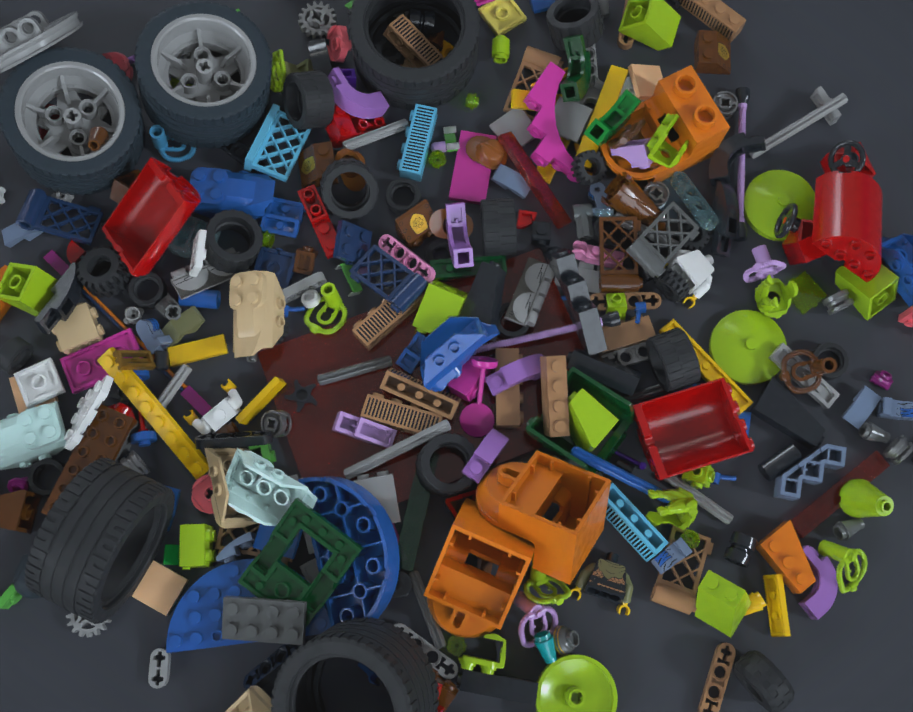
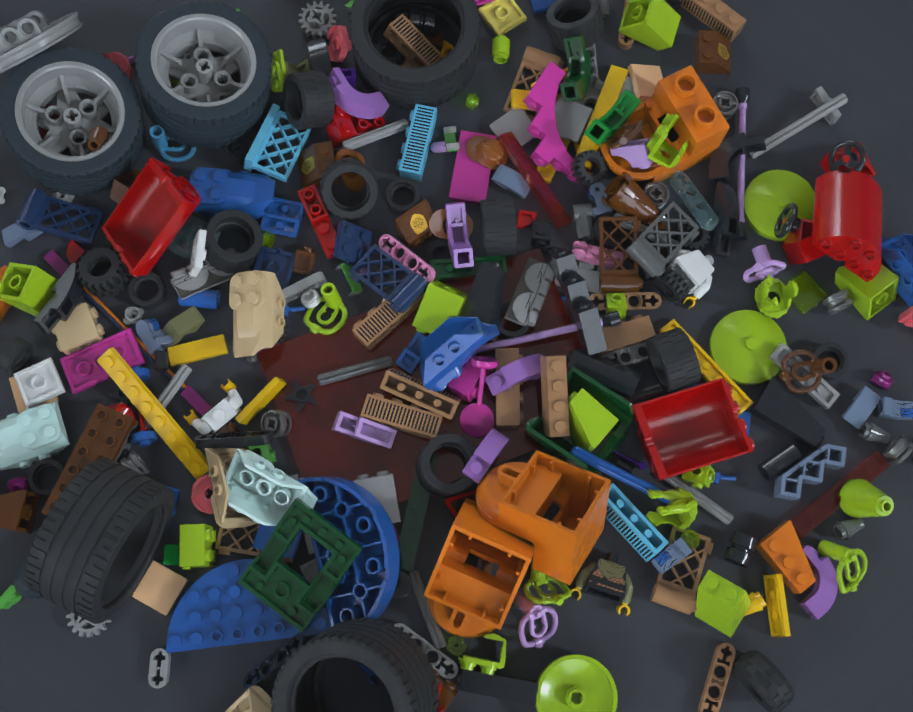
(87, 411): white plate -> none
(136, 362): pearl gold tile -> none
(169, 308): dark grey piece -> none
(232, 550): sand blue slope -> none
(264, 620): dark grey plate -> none
(396, 449): light grey axle -> none
(437, 154): clear neon green plate -> none
(545, 644): teal cone -> none
(565, 640): dark grey piece -> none
(604, 212): clear light blue tile -> none
(640, 308): blue hand -> none

